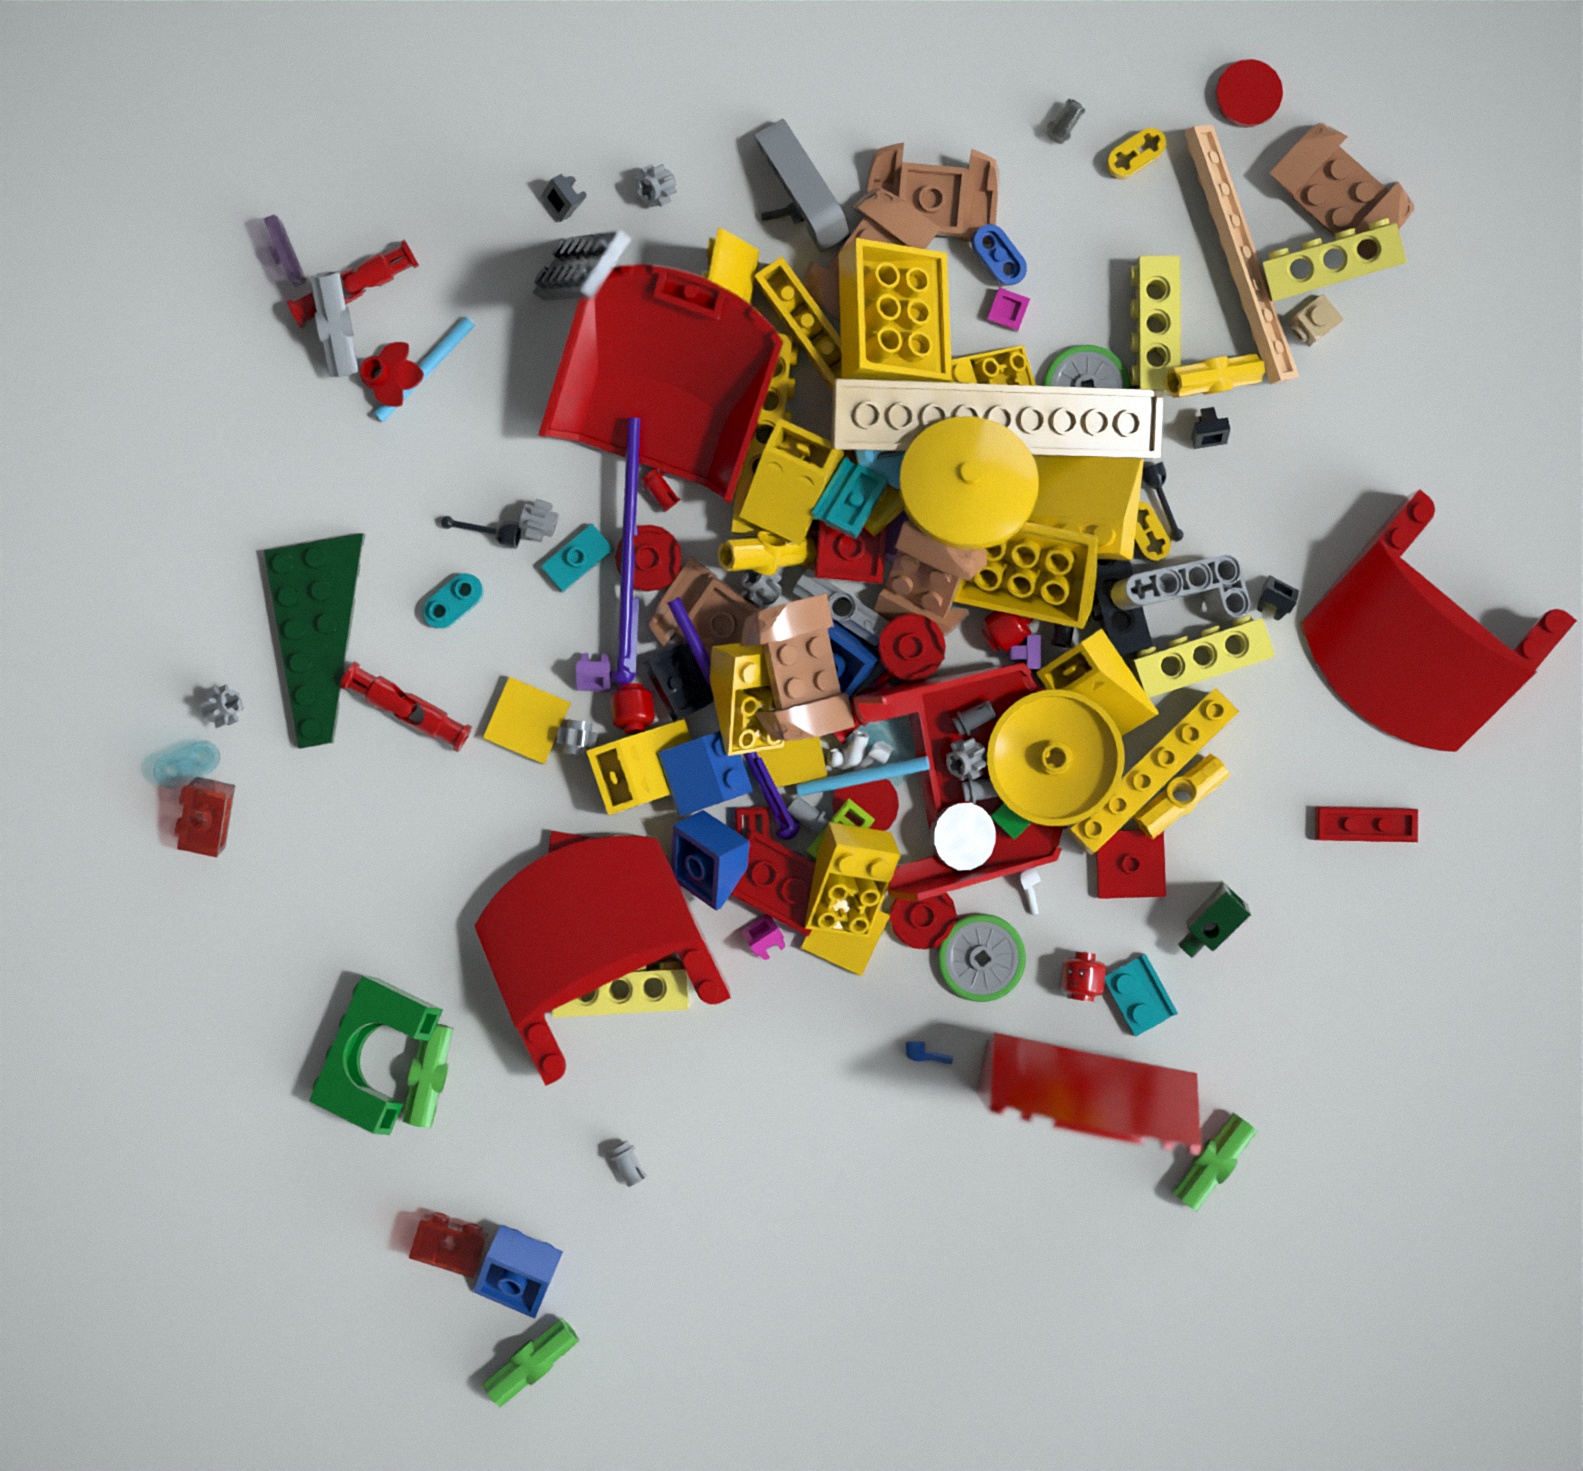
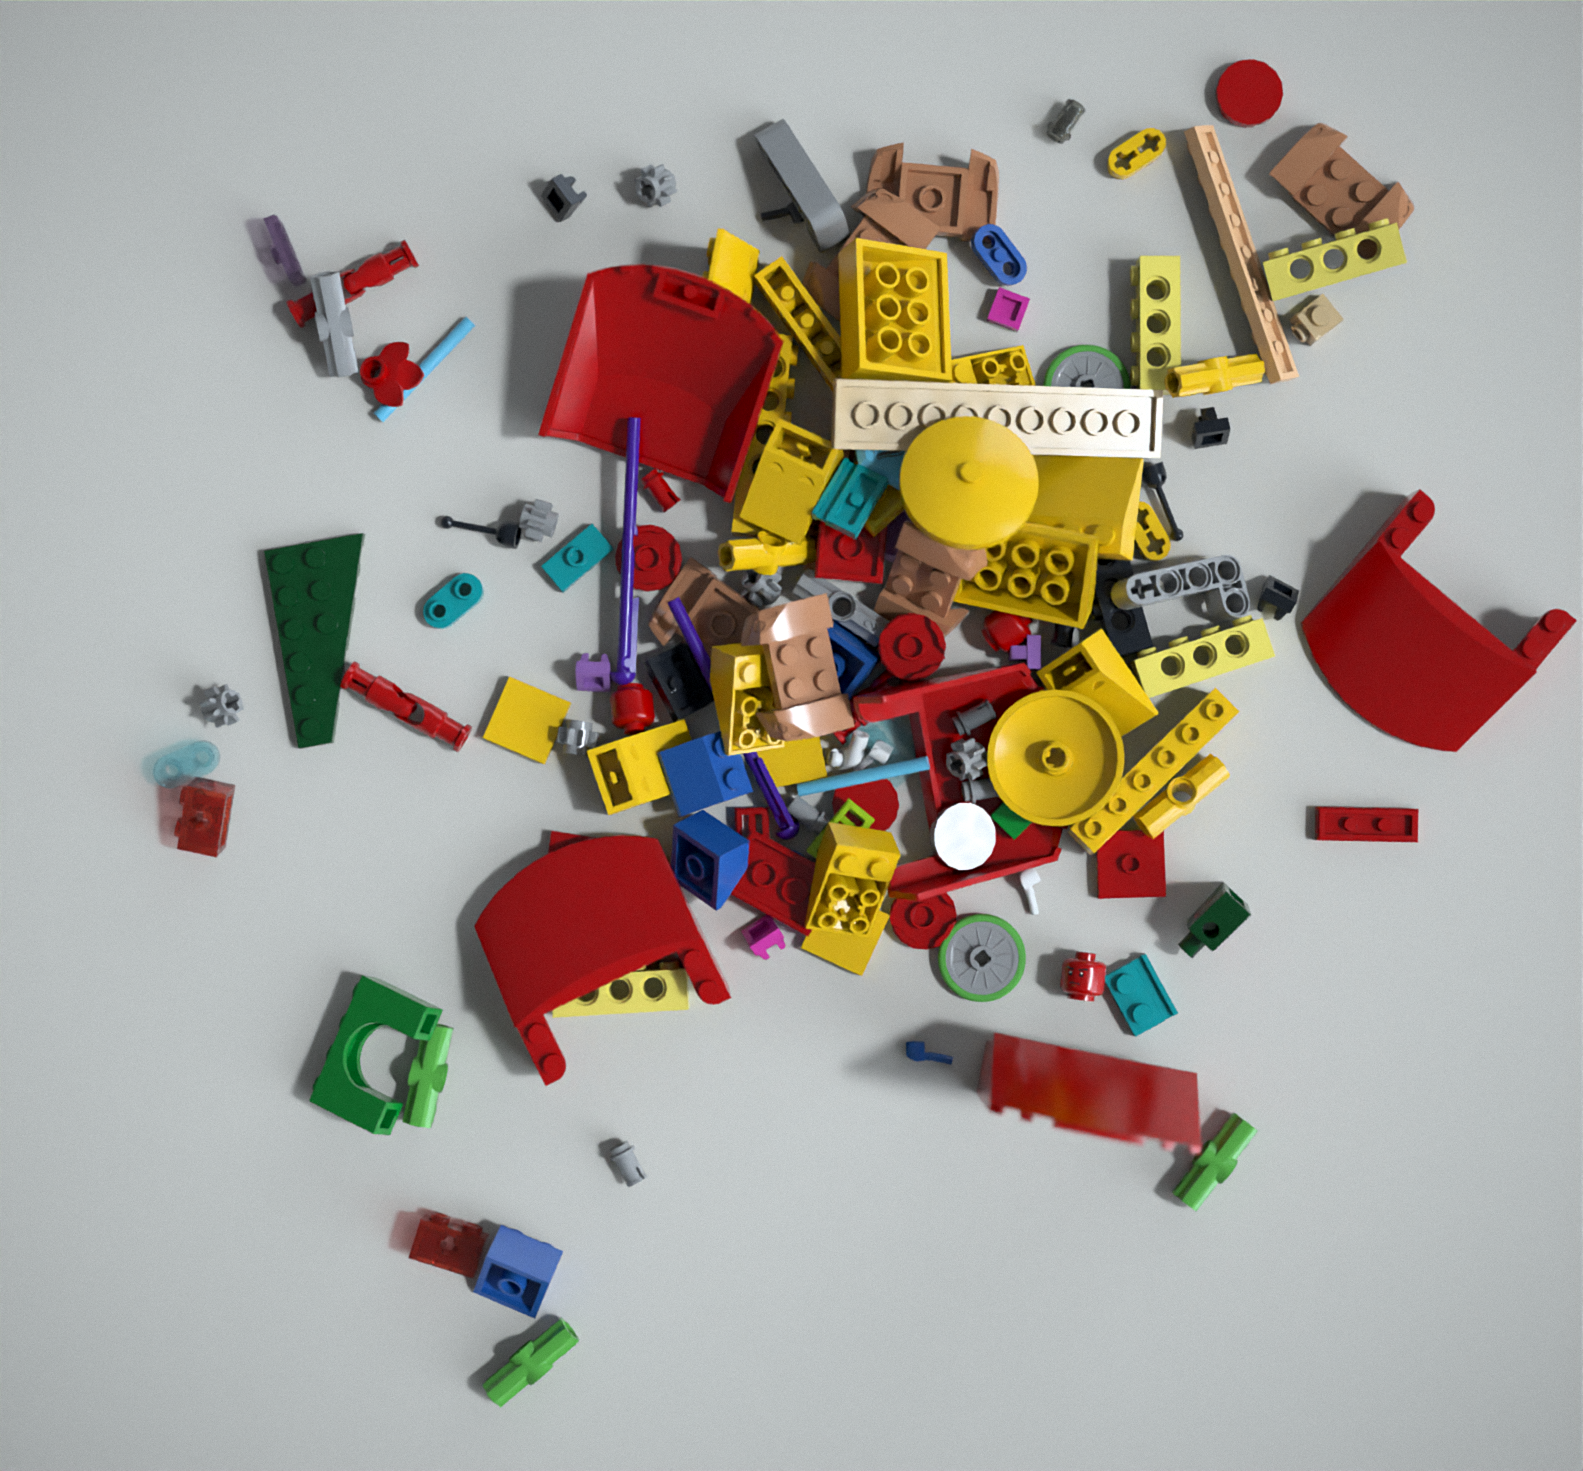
(580, 266): black plate -> none

